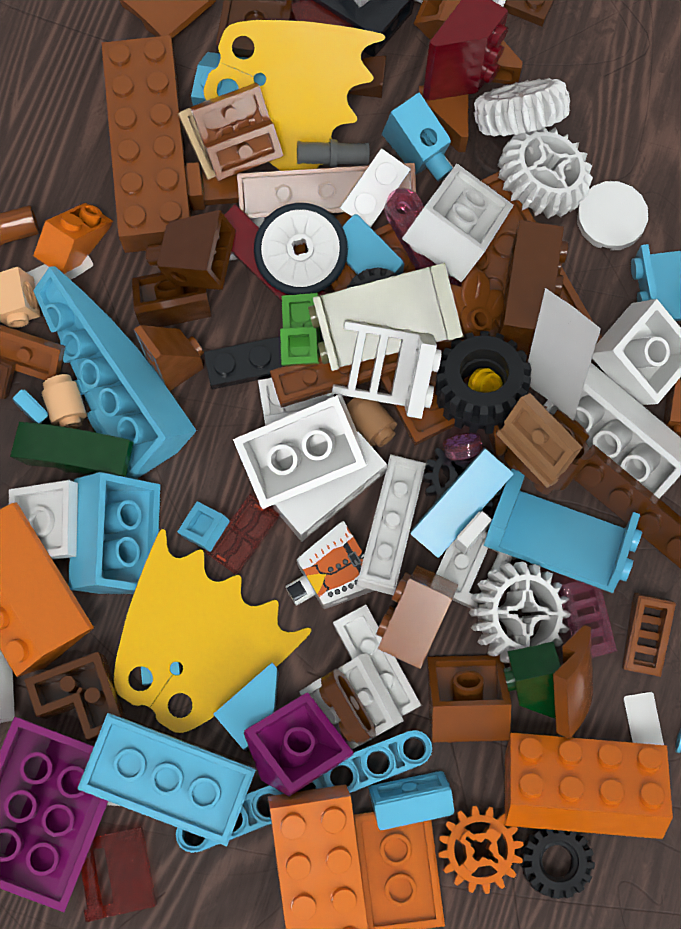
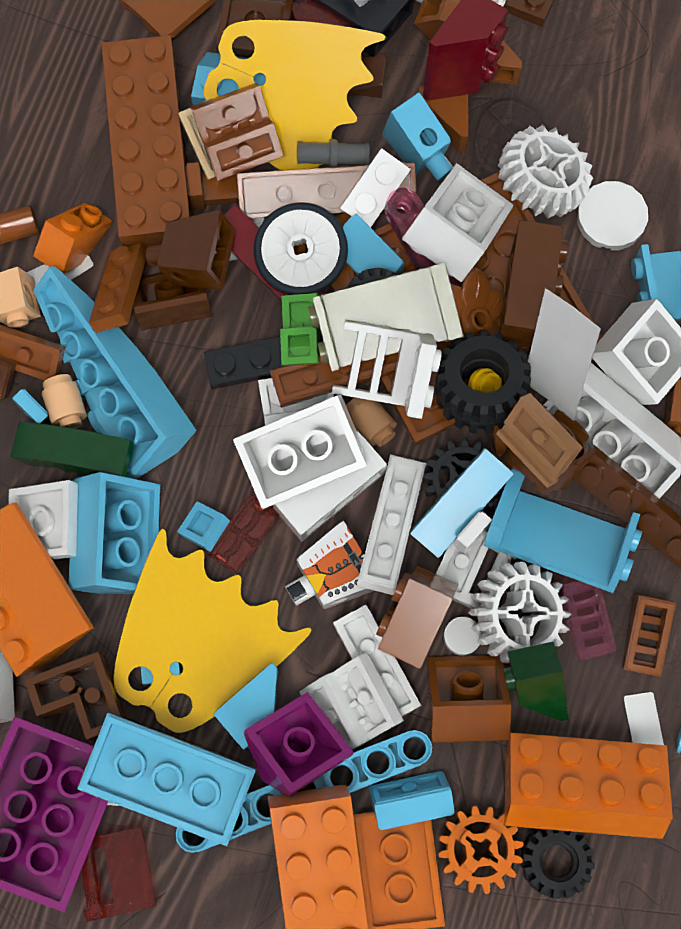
(118, 287): none -> dark orange plate
(170, 353): dark orange slope -> none
(353, 717): reddish brown plate -> none
(460, 637): none -> white tile
(462, 446): clear pink tile -> none
(522, 107): white gear -> none
(574, 683): dark orange slope -> none

